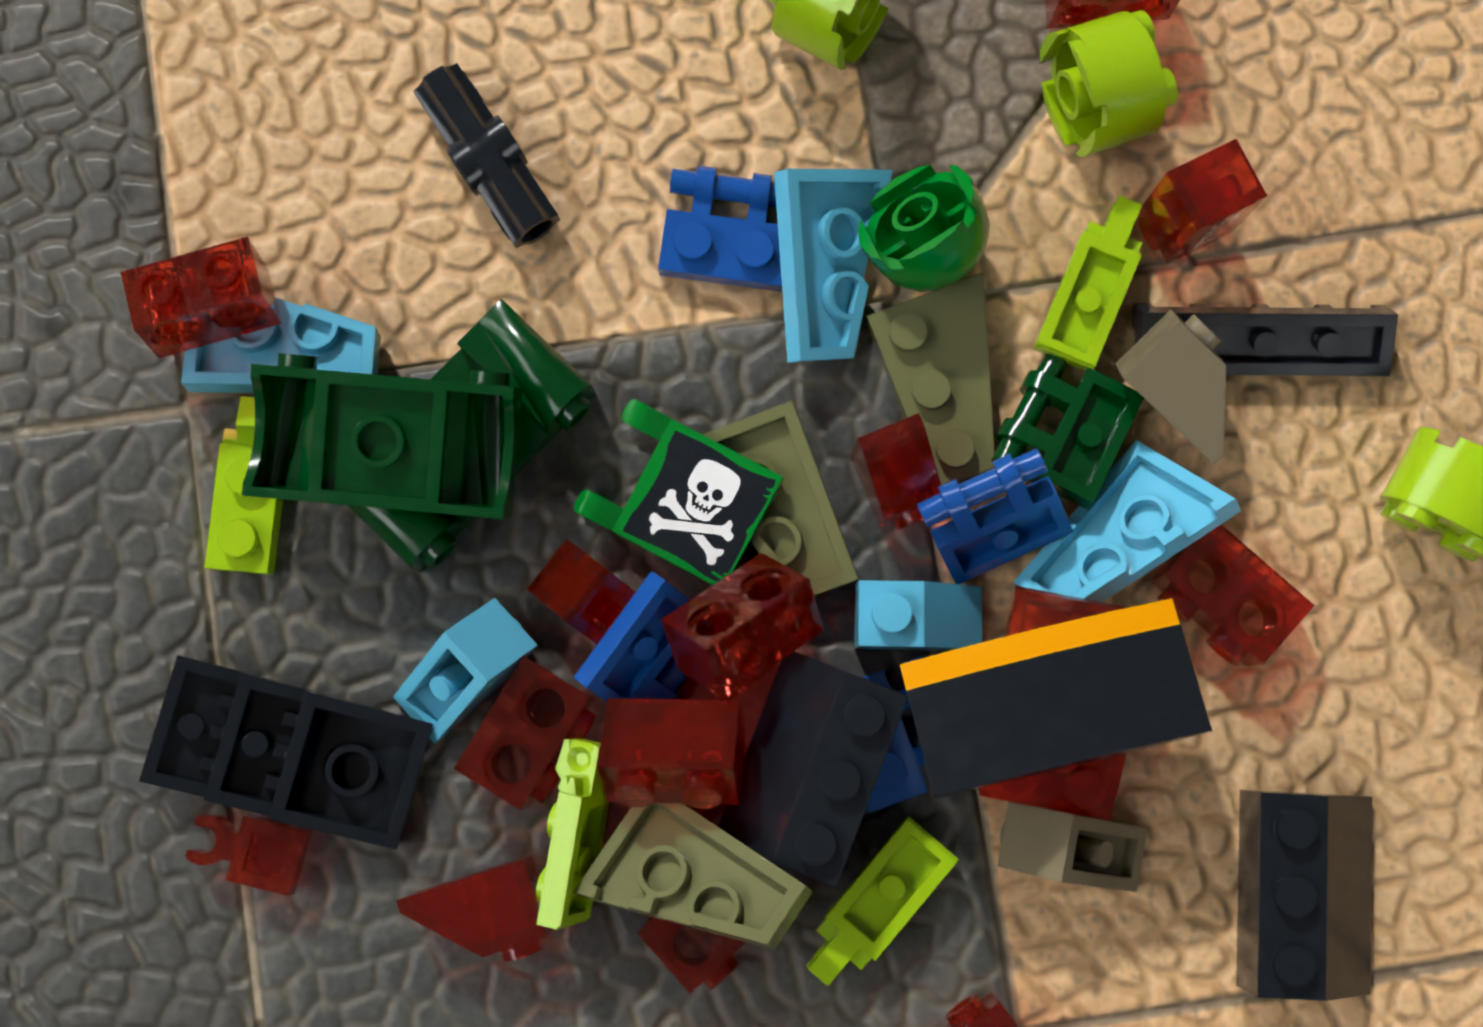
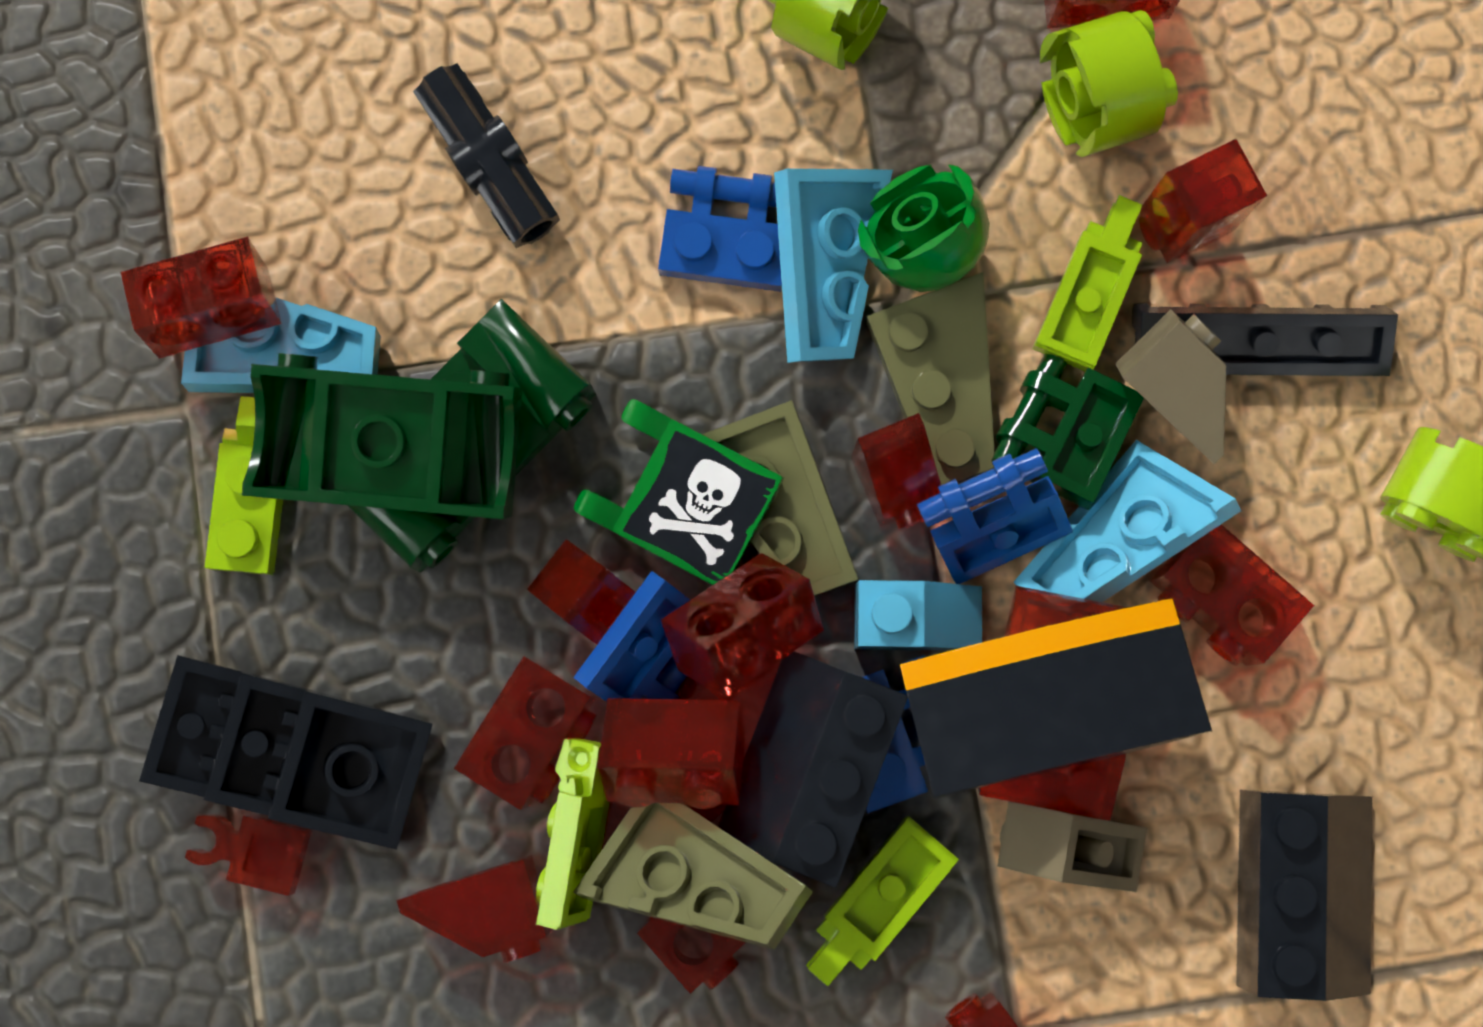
(464, 668): medium azure slope -> none

